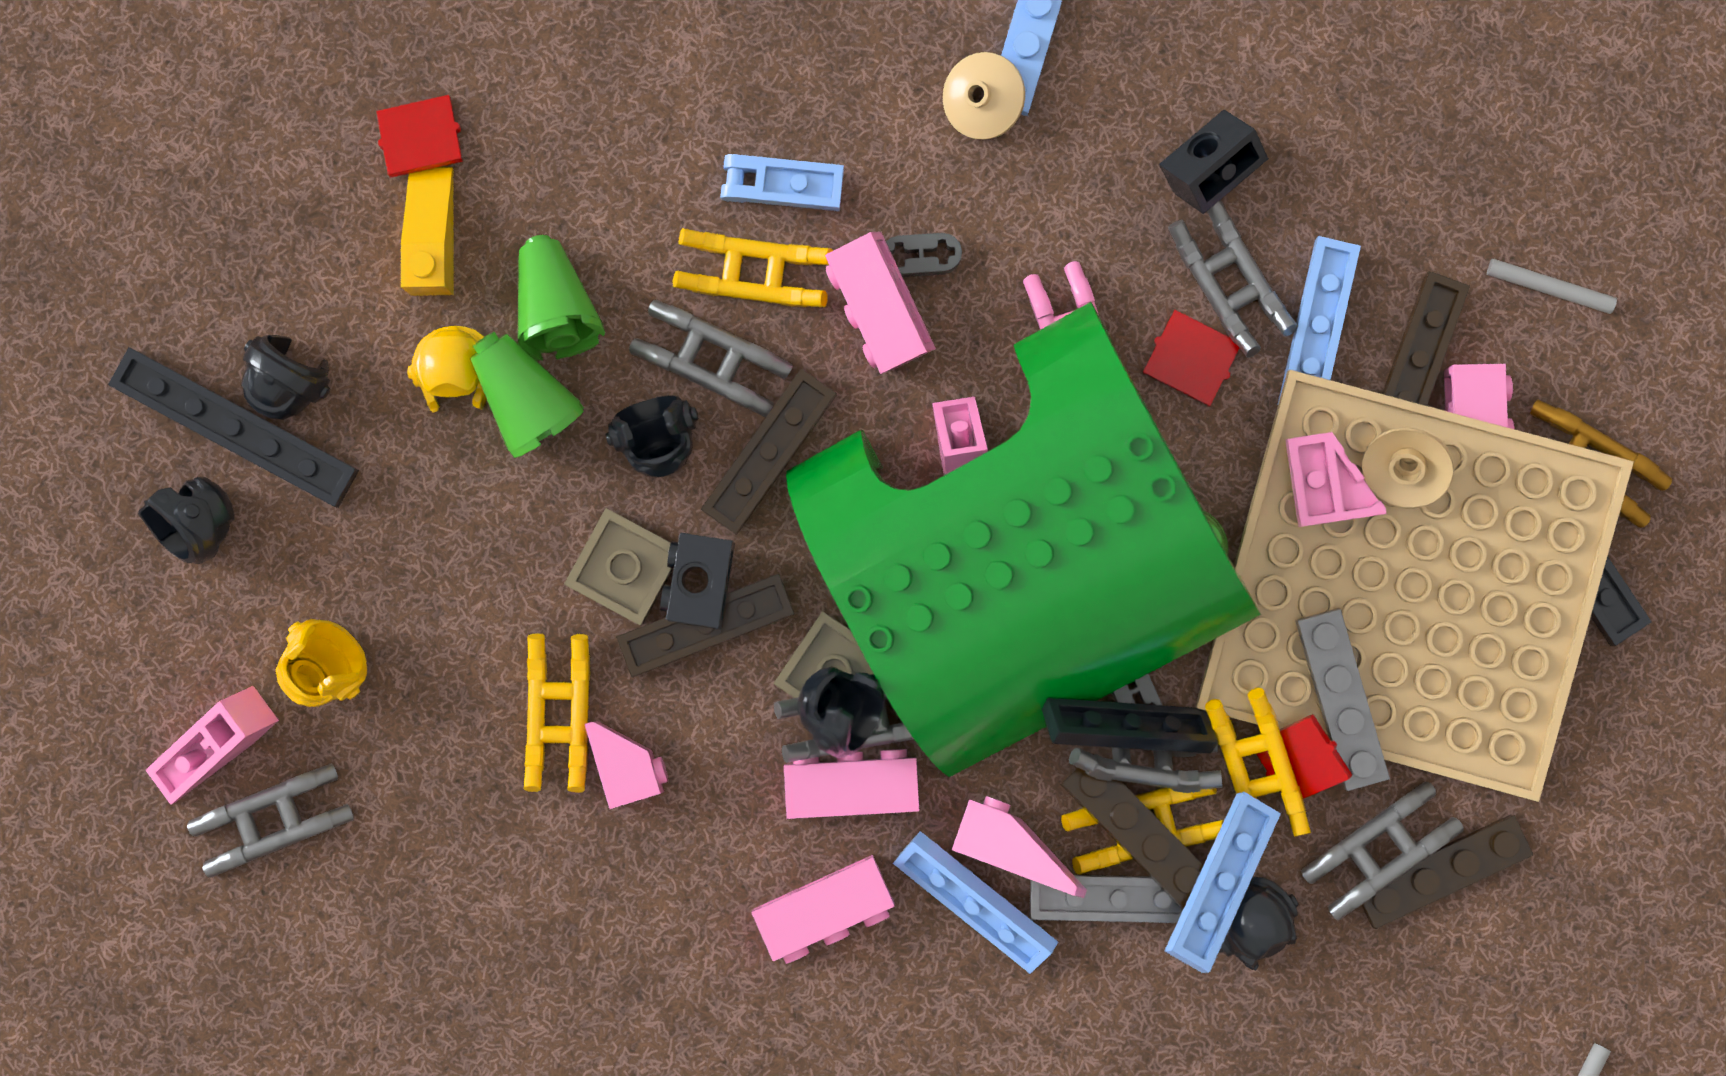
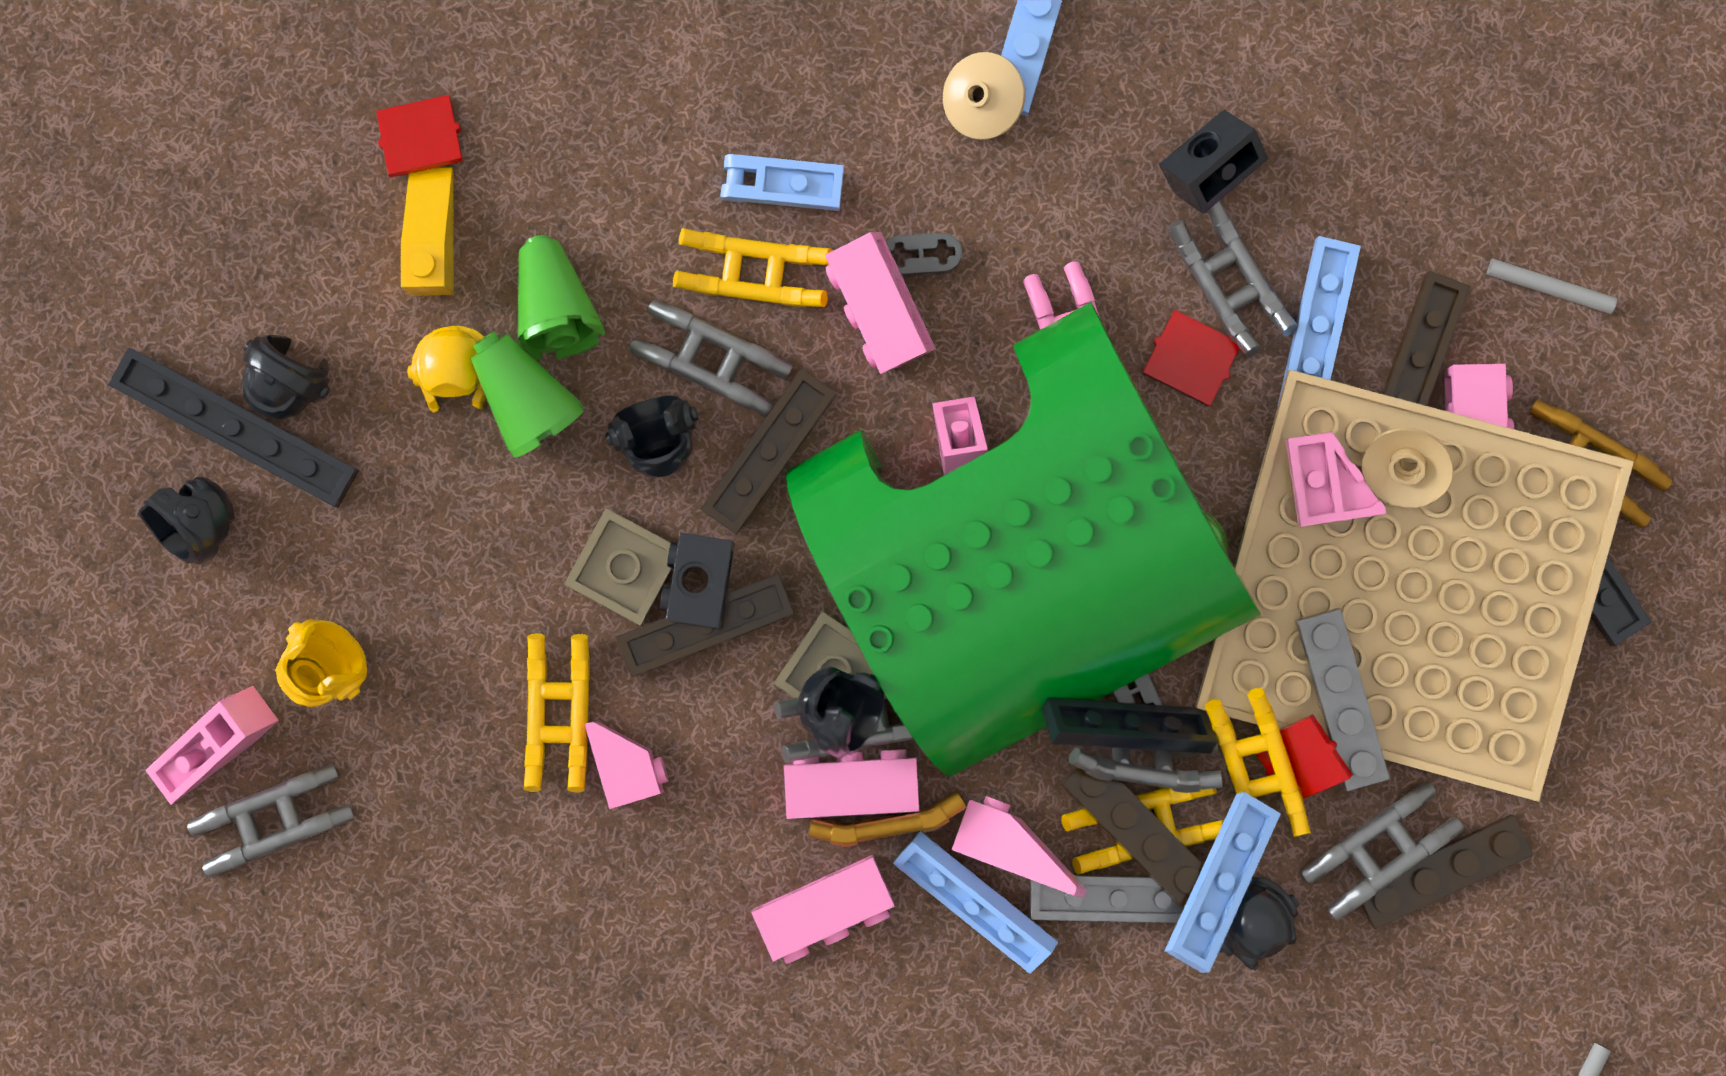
(852, 833): none -> pearl gold piece

